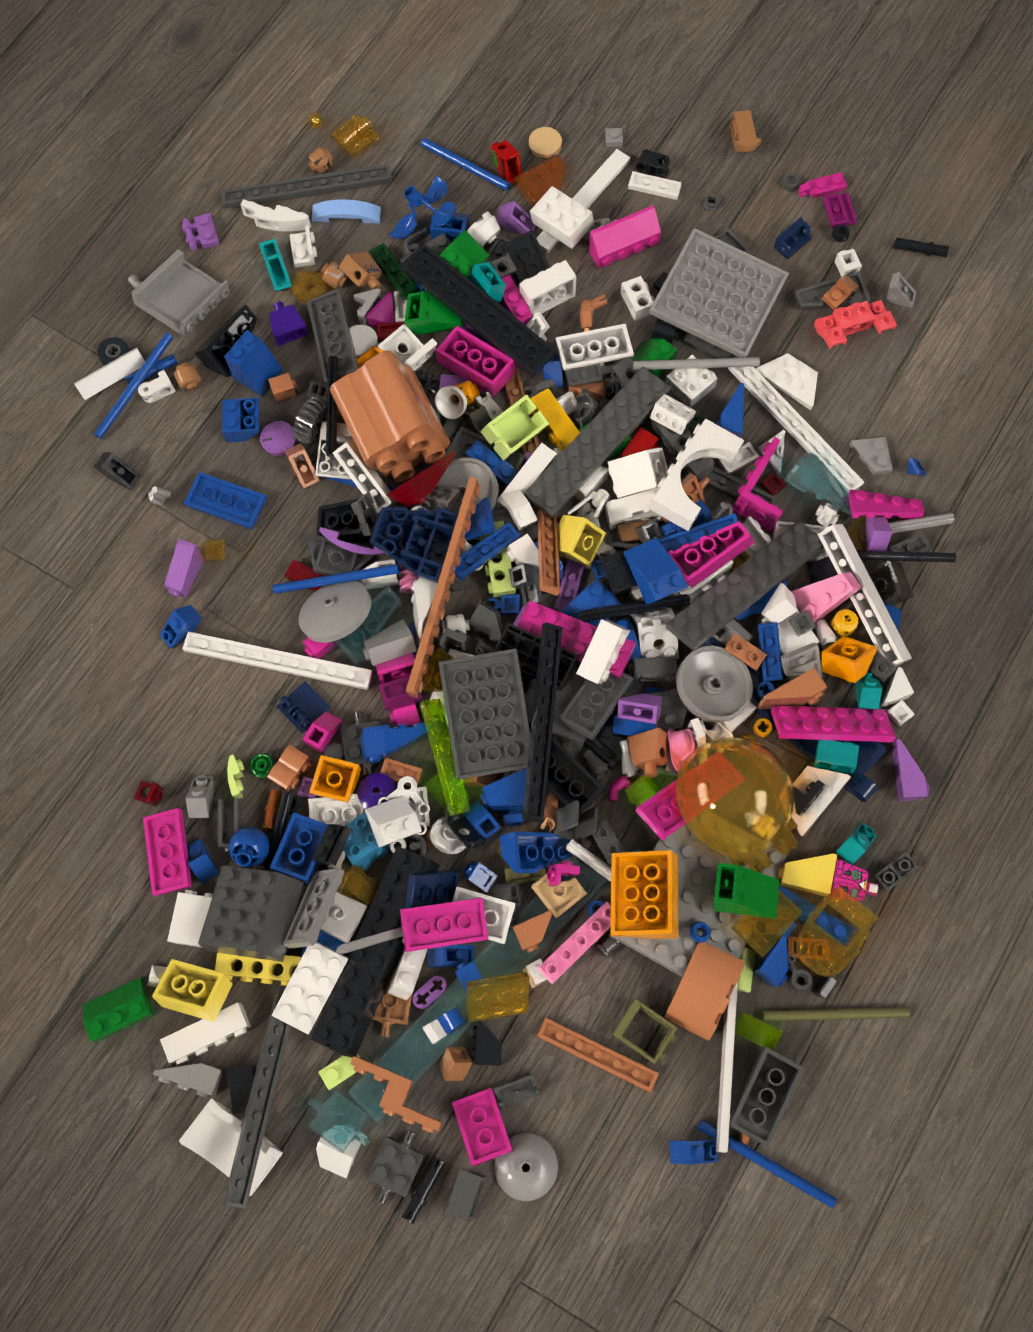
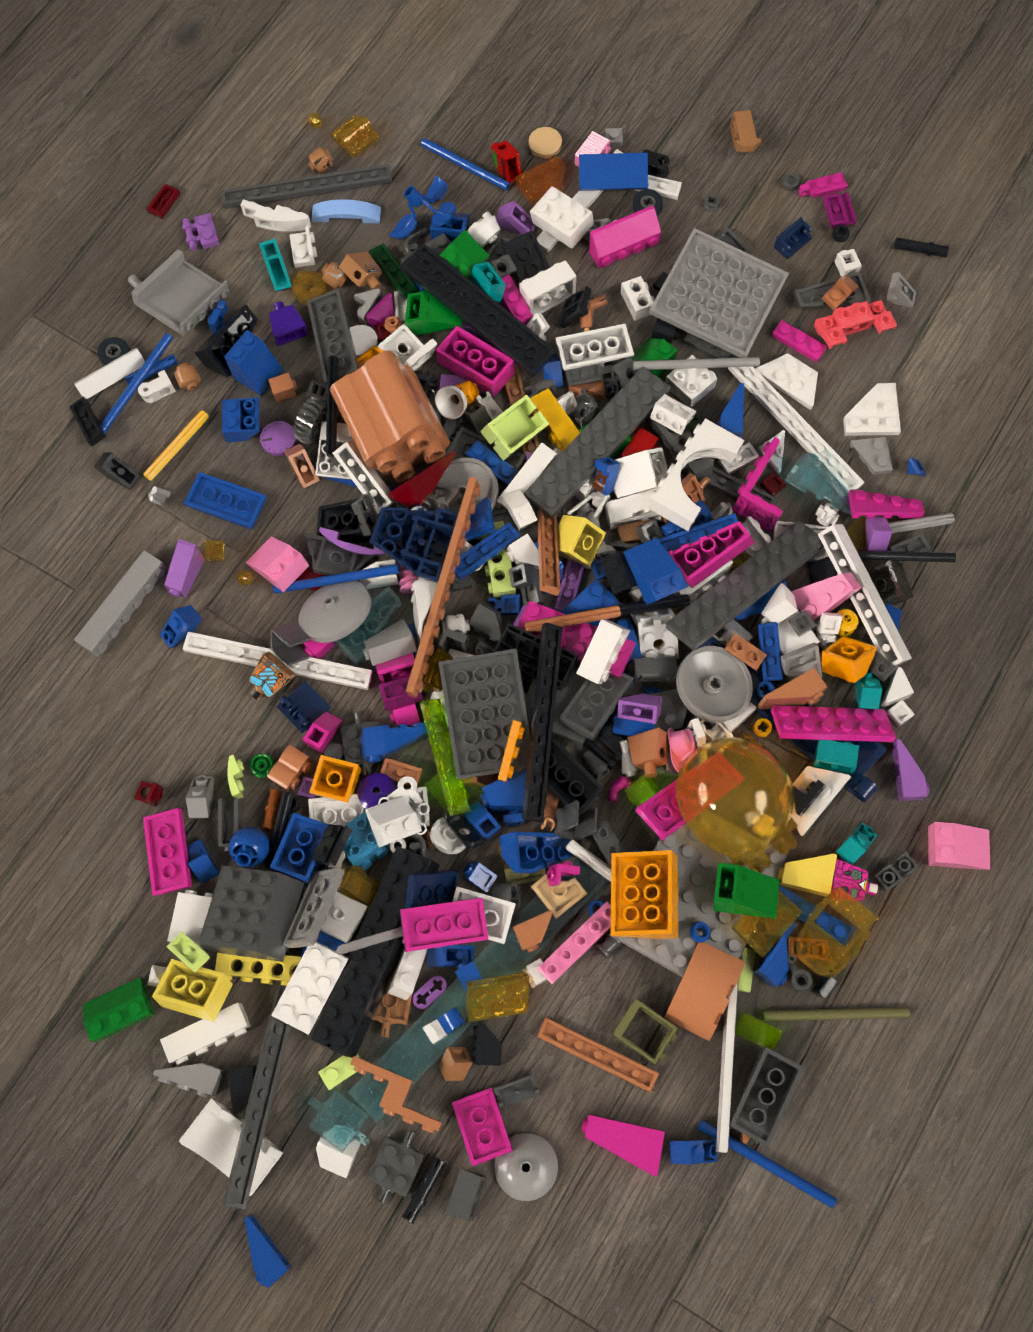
(87, 421): none -> black tile
(120, 604): none -> light grey brick
(166, 201): none -> dark red tile
(176, 445): none -> yellow axle
(188, 952): none -> yellowish green plate
(217, 319): none -> blue plate
(245, 577): none -> clear yellow hinge
(266, 1257): none -> blue slope
(269, 676): none -> torso
(278, 563): none -> bright pink slope
(287, 647): none -> dark grey piece
(392, 327): none -> nougat plate
(511, 751): none -> light orange plate
(575, 306): none -> black plate
(575, 618): none -> nougat axle
(593, 145): none -> bright pink brick
(605, 475): none -> blue leg
(613, 171): none -> blue tile
(631, 1142): none -> dark pink slope
(647, 196): none -> black bush
(799, 341): none -> dark pink plate
(830, 623): none -> white plate
(875, 413): none -> white plate
(958, 846): none -> bright pink slope

